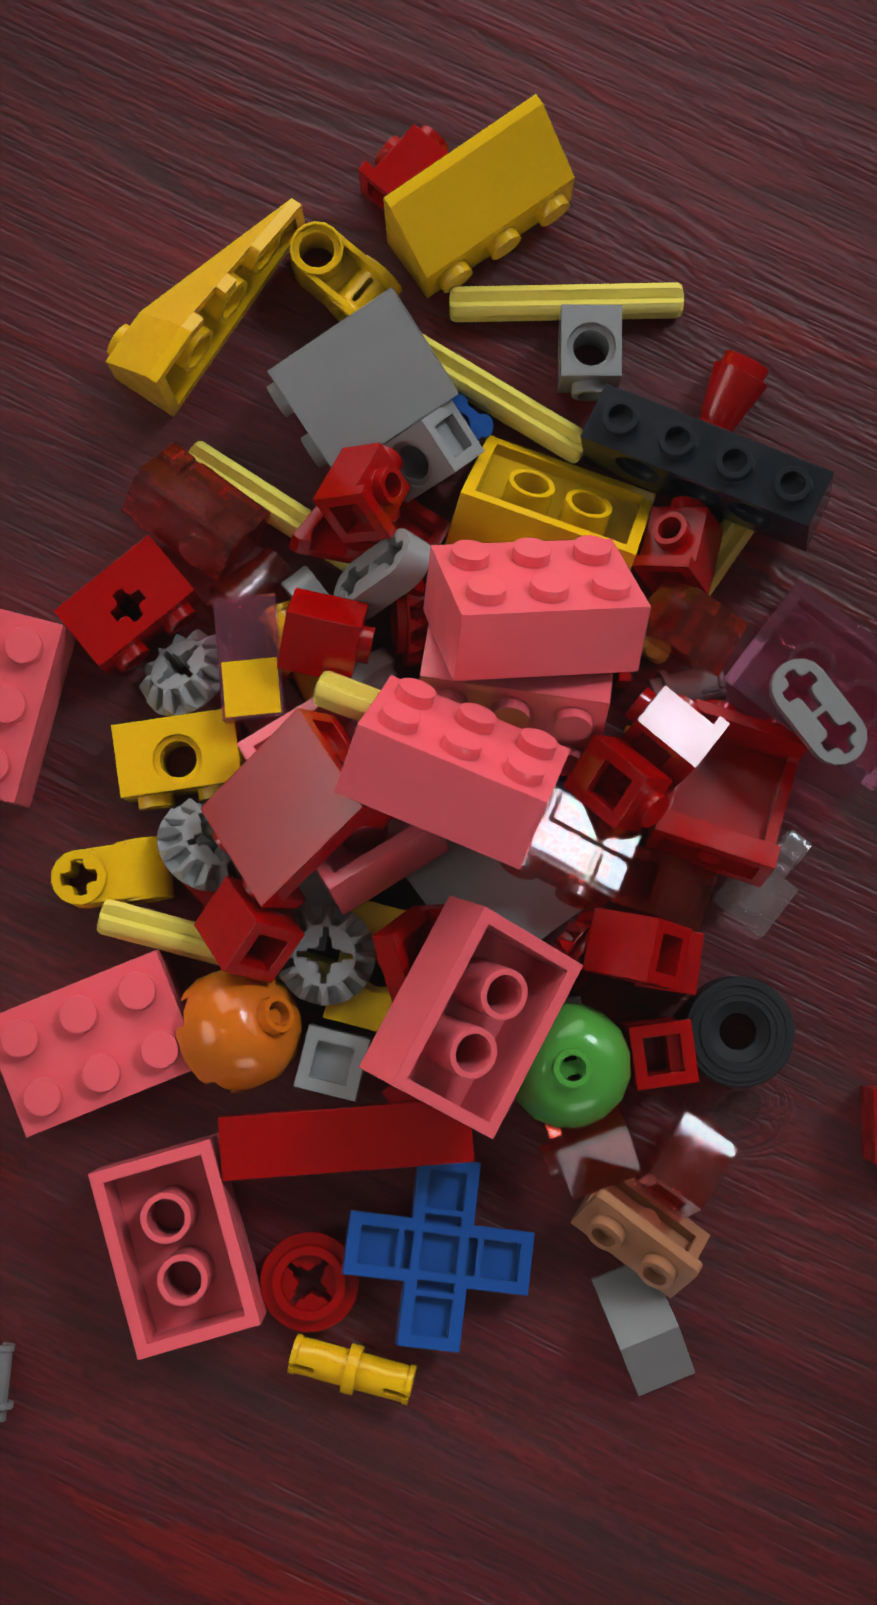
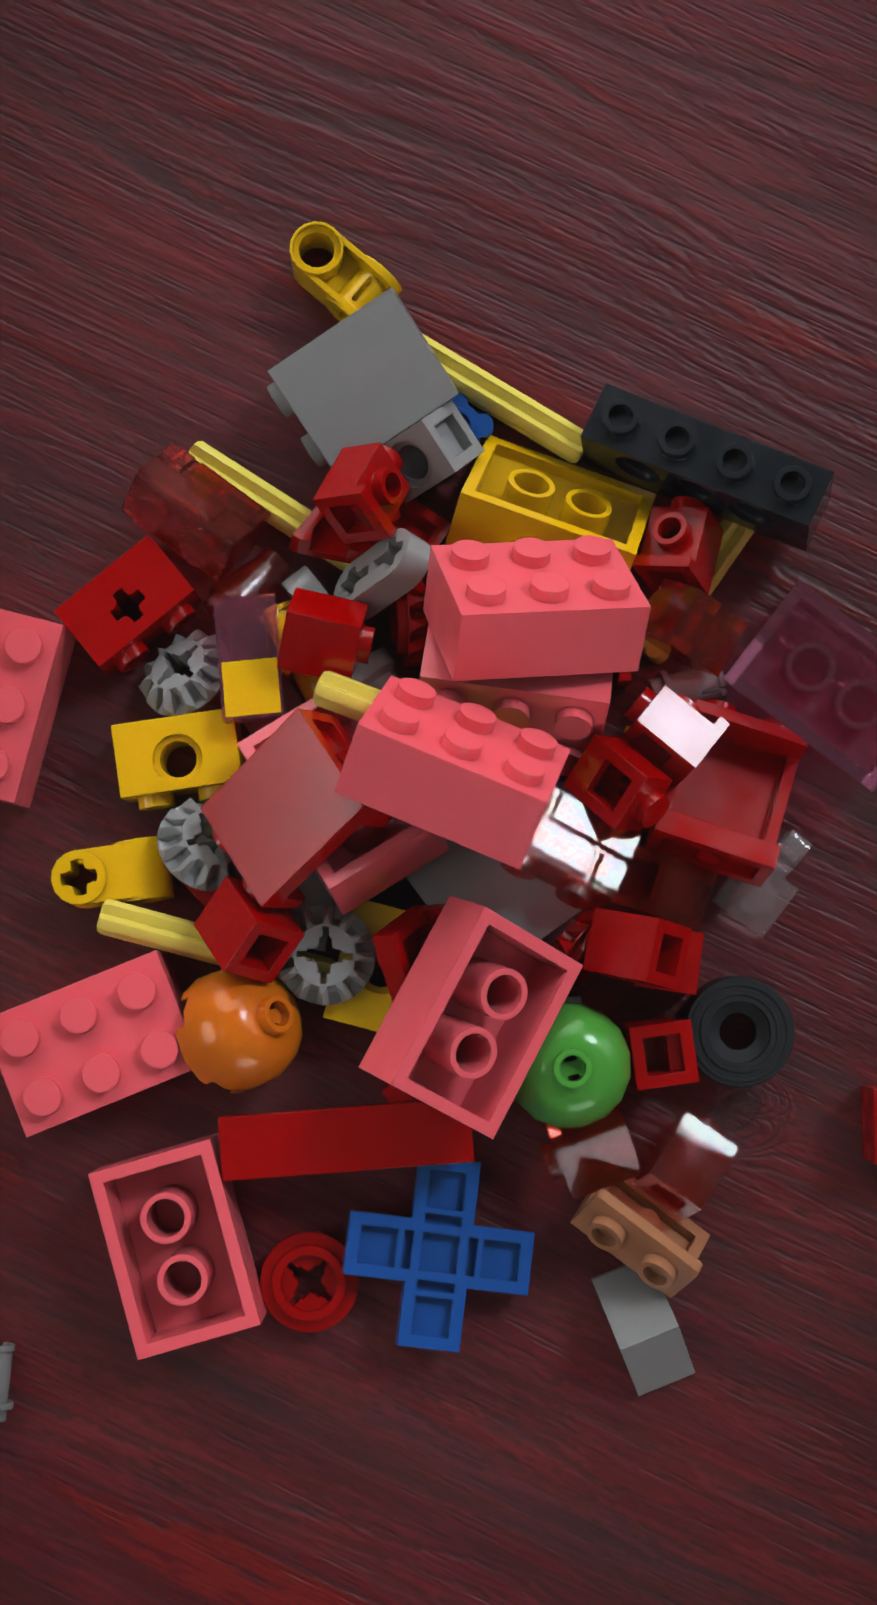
(188, 325): yellow wedge -> none
(332, 1061): light grey brick -> none
(352, 1369): yellow pin -> none
(400, 161): red brick -> none
(479, 199): yellow slope -> none
(545, 301): light yellow axle -> none
(589, 326): light grey brick -> none
(733, 390): red cone -> none
(829, 701): light grey beam -> none

